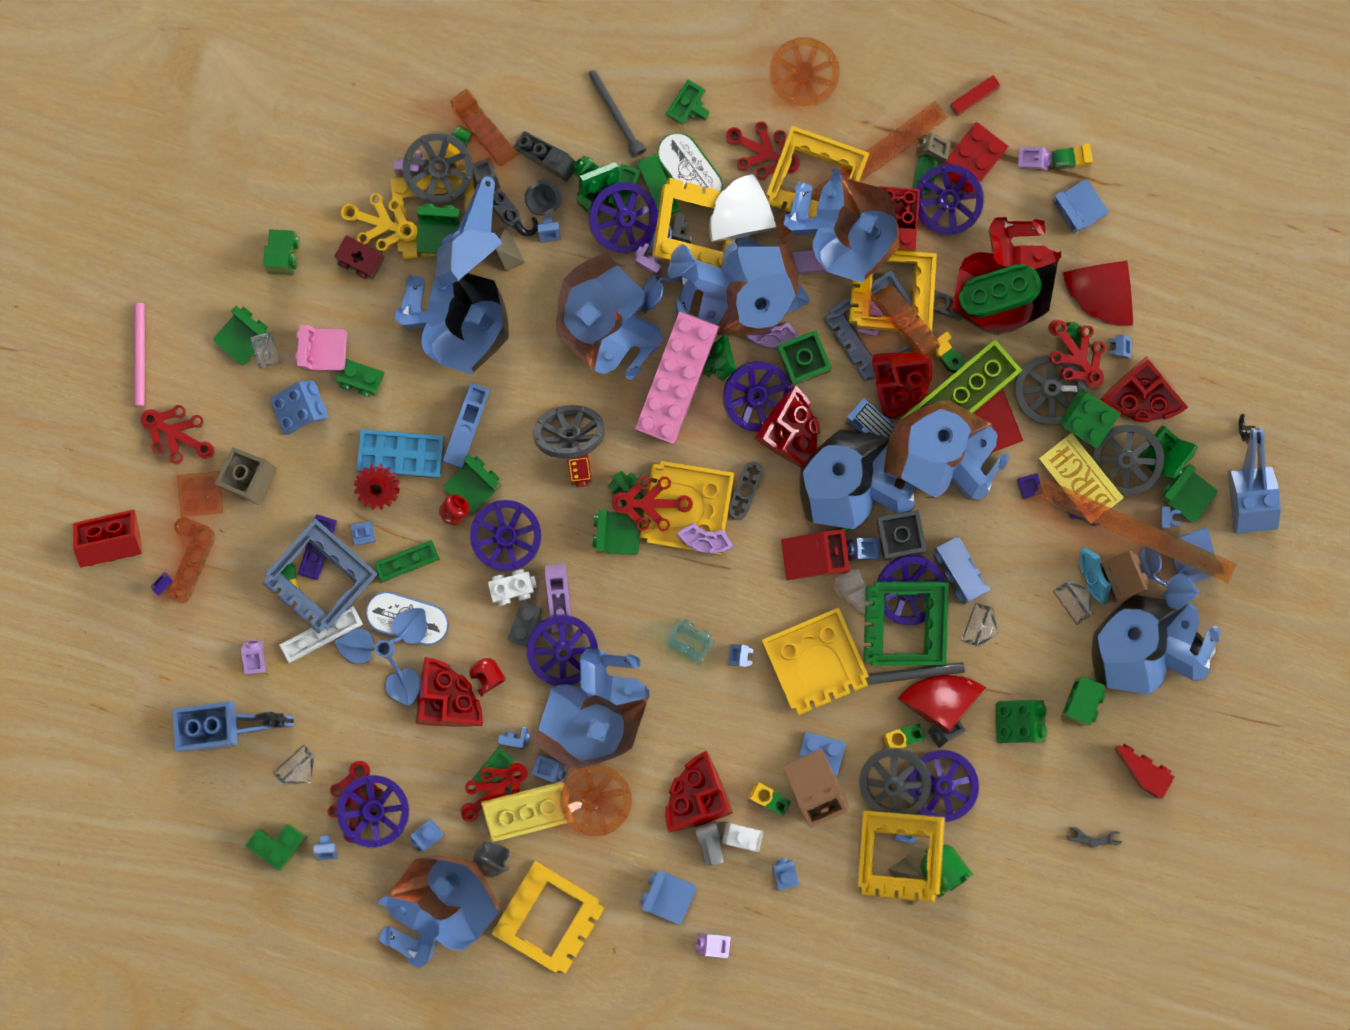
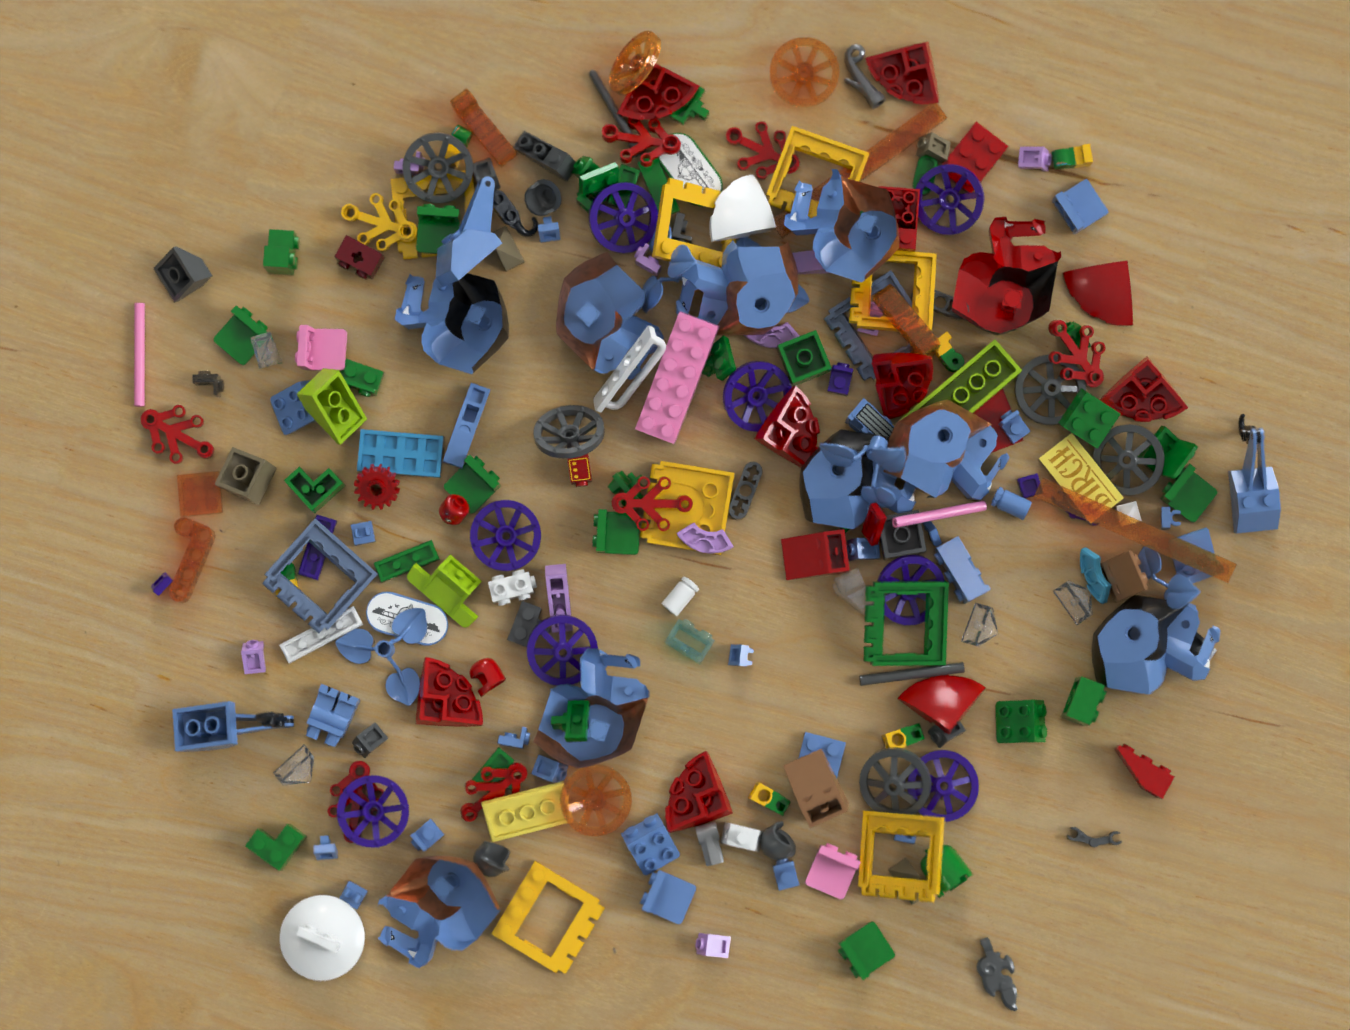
(106, 538): red slope -> none
(182, 273): none -> dark grey slope
(205, 378): none -> clear smoke bracket
(314, 493): none -> green brick
(322, 937): none -> white bracket
(324, 718): none -> medium blue hips
(332, 404): none -> lime slope
(353, 894): none -> medium blue tile
(369, 740): none -> dark grey bracket
(448, 588): none -> lime plate
(574, 721): none -> green hinge
(625, 368): none -> white piece
(639, 66): none -> clear orange wheel
(644, 141): none -> red plant
(650, 844): none -> medium blue bracket
(658, 95): none -> red brick
(680, 596): none -> white piece
(777, 843): none -> dark grey helmet
(816, 661): yellow hinge -> none
(832, 871): none -> bright pink bracket
(840, 379): none -> dark purple bracket
(860, 82): none -> flat silver plant
(866, 950): none -> green bracket
(874, 524): none -> red tile
(890, 458): none -> medium blue plant
(906, 73): none -> red brick
(931, 529): none -> medium blue tile
(939, 514): none -> bright pink piece
(975, 95): red piece -> none
(993, 980): none -> dark grey piece
(1000, 291): green tile -> none
(1011, 503): none -> medium blue piece
(1013, 426): none -> medium blue bracket
(1123, 346): medium blue tile -> none
(1130, 509): none -> white tile

